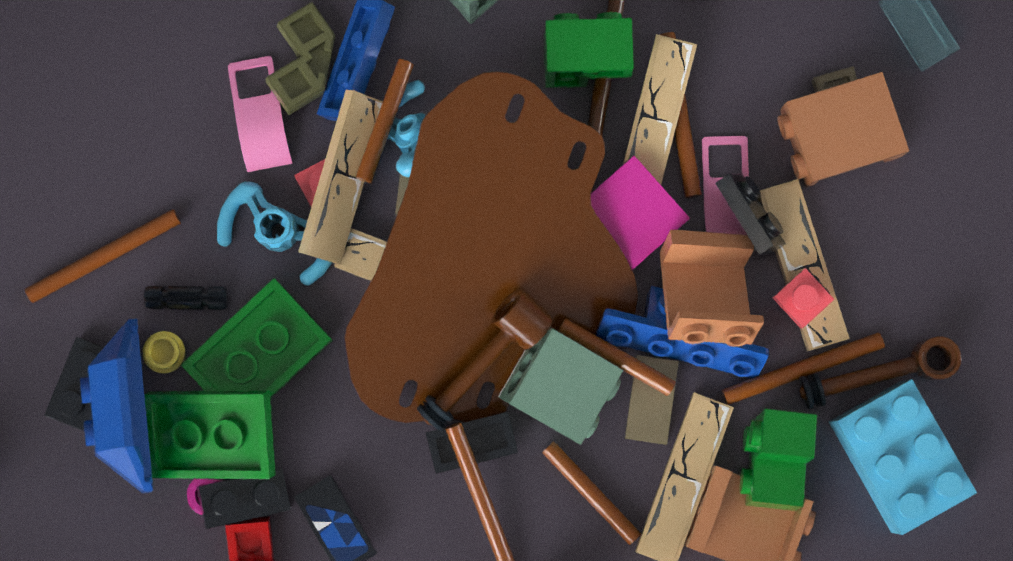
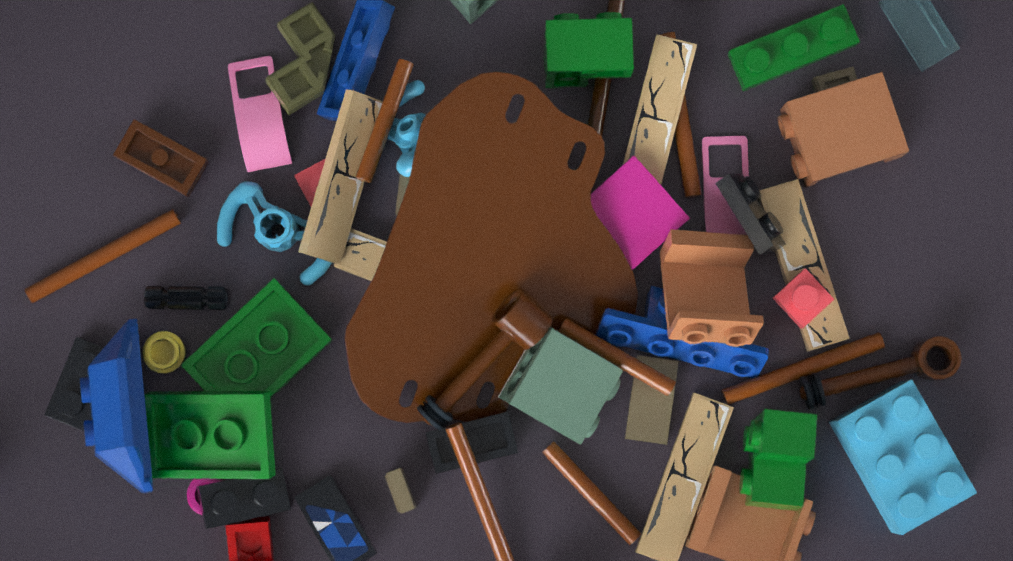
(161, 158): none -> reddish brown plate
(400, 490): none -> dark tan tile
(793, 47): none -> green plate

